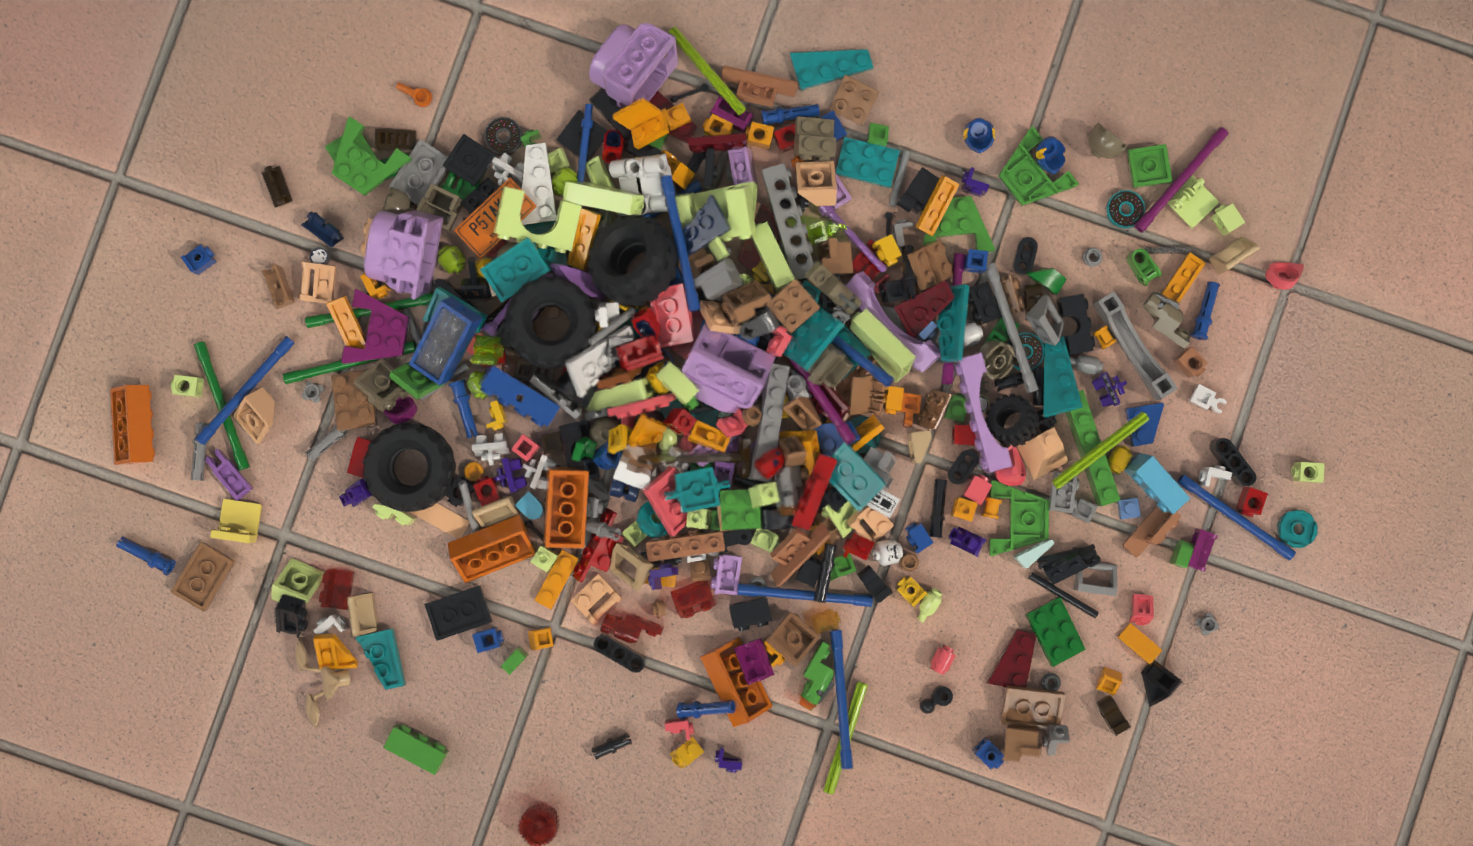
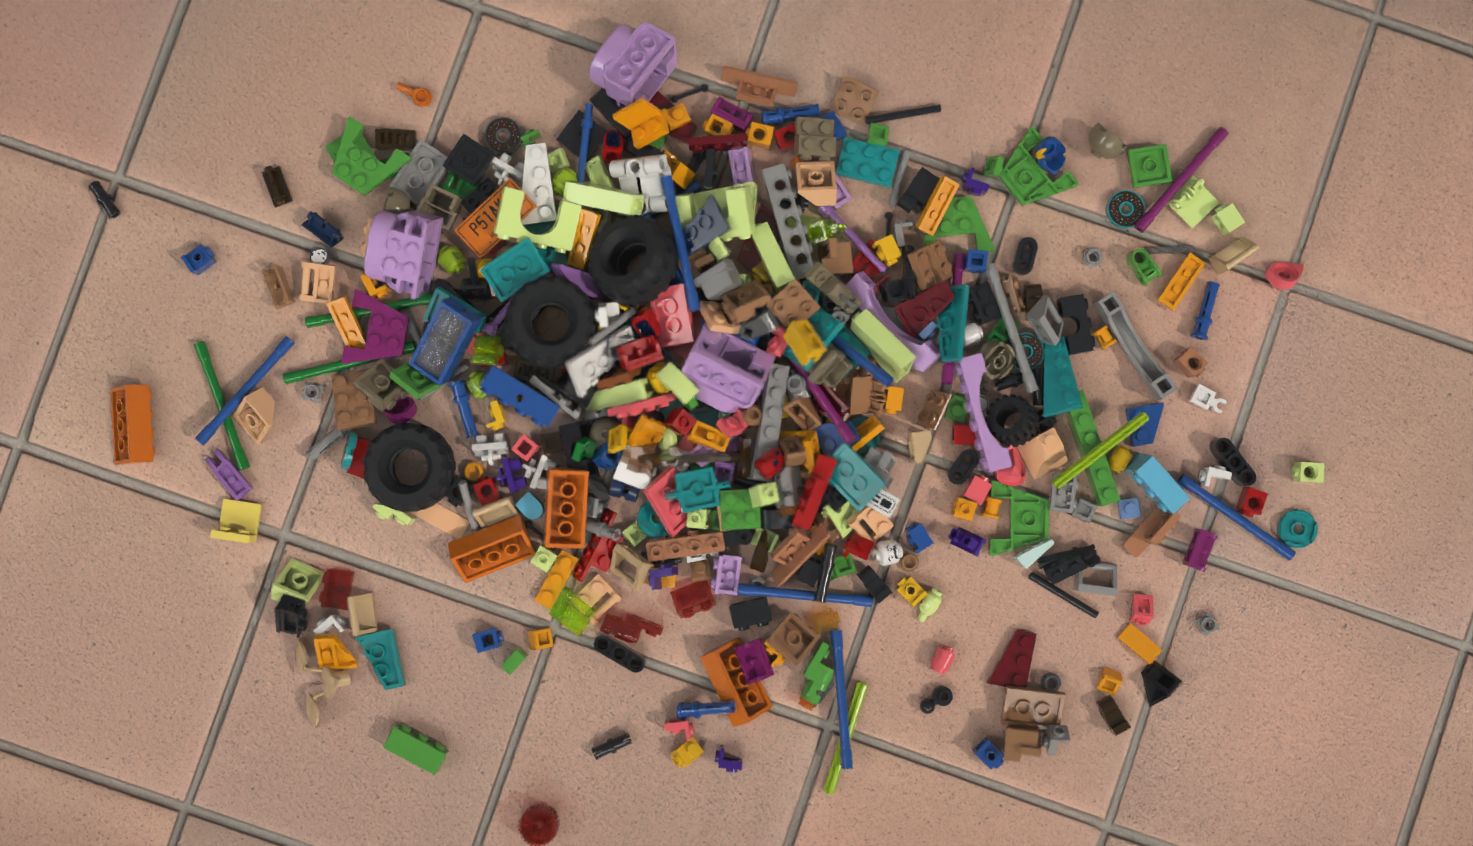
(104, 199): none -> black pin
(153, 559): blue pin -> none
(195, 386): yellowish green brick -> none
(199, 452): light grey pin -> none
(203, 576): medium nougat plate -> none
(348, 450): none -> teal tile
(356, 494): dark purple hips -> none
(458, 613): black plate -> none
(569, 615): none -> clear neon green plate
(658, 608): medium nougat plate -> none
(707, 71): lime axle -> none
(760, 554): none -> dark brown slope
(804, 341): none -> yellow hinge
(828, 66): teal wing -> none
(903, 114): none -> black bar
(910, 405): orange plate -> none
(938, 508): black pin -> none
(979, 135): blue hair -> none
(993, 166): none -> bright green plate
(1049, 278): green slope -> none
(1055, 631): green plate -> none
(1087, 364): light grey plant -> none
(1105, 381): dark purple hips -> none
(1167, 317): dark tan plate -> none
(1182, 554): bright green piece -> none

